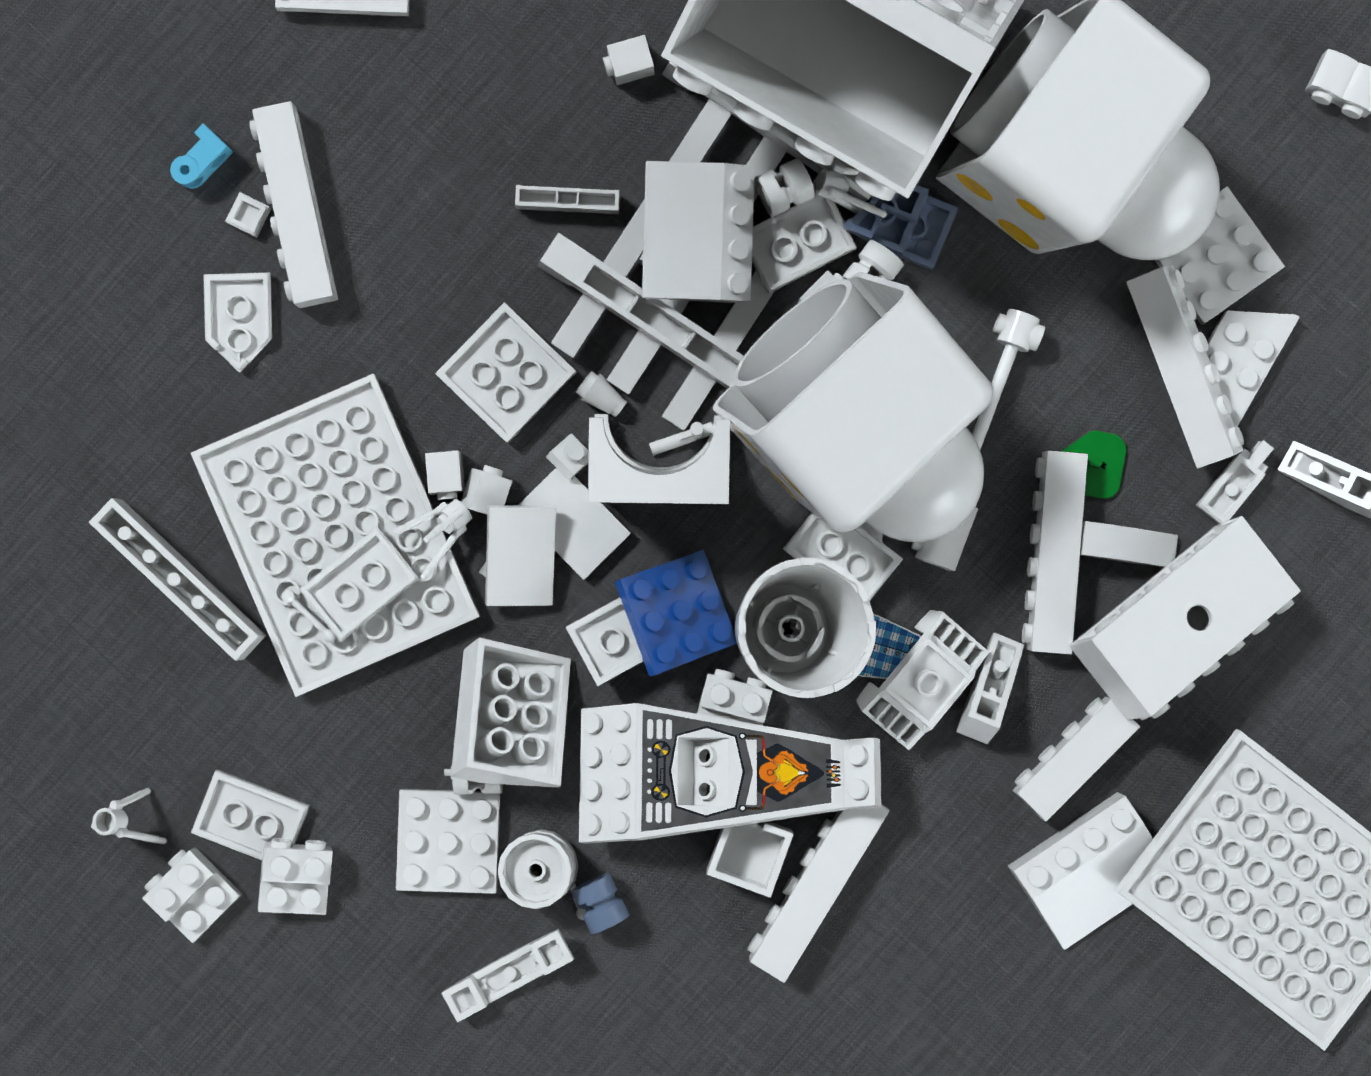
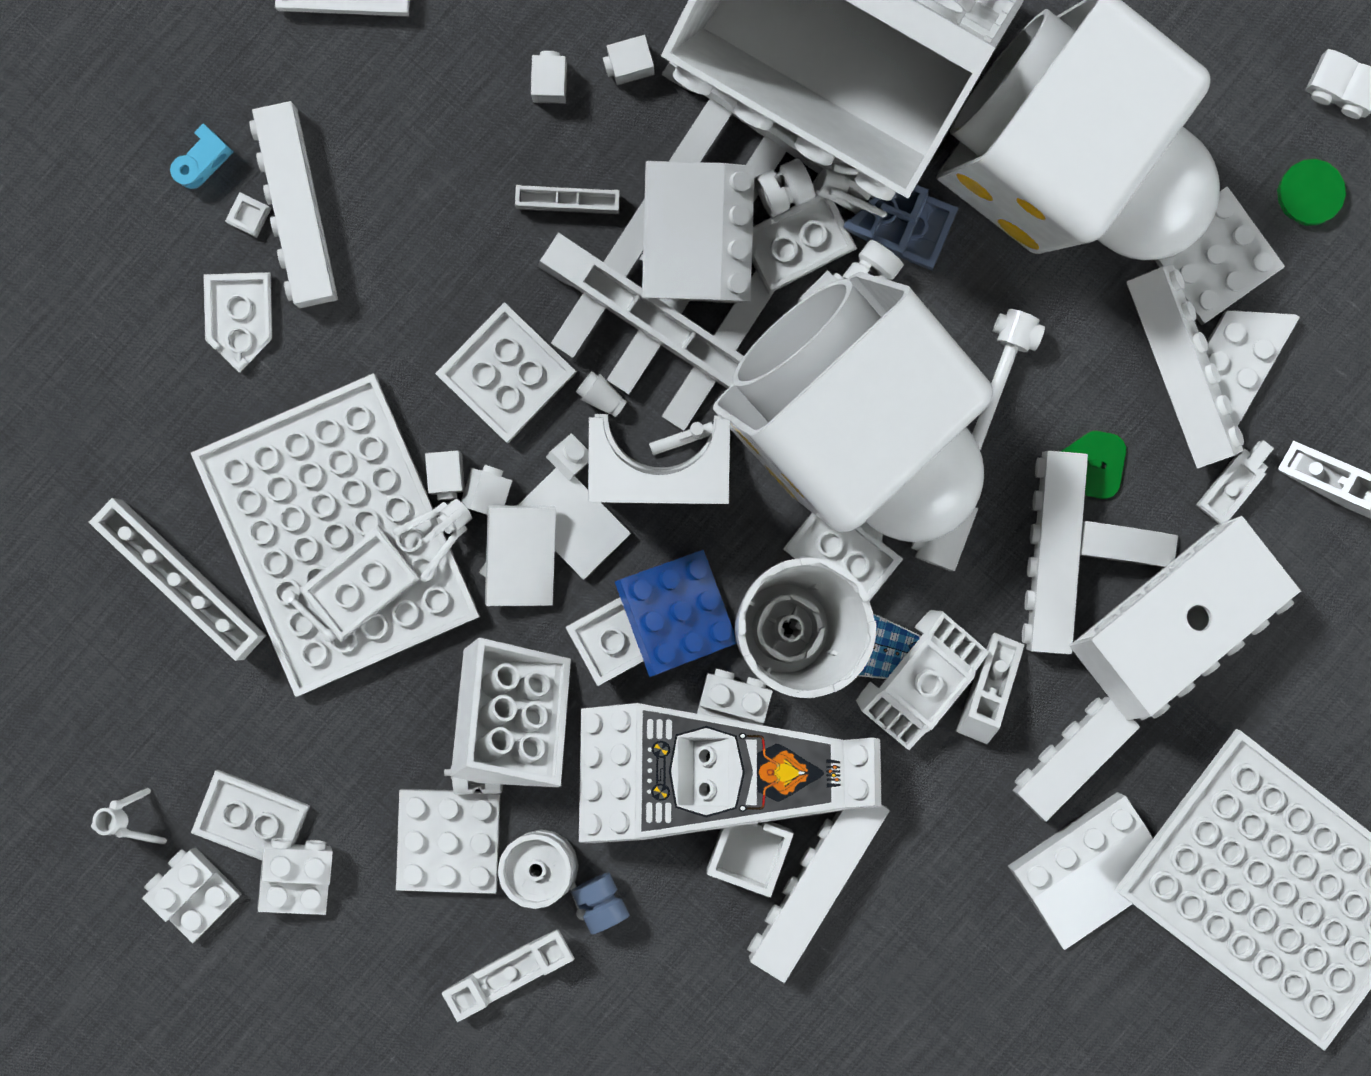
(548, 77): none -> white brick
(1311, 192): none -> green tile

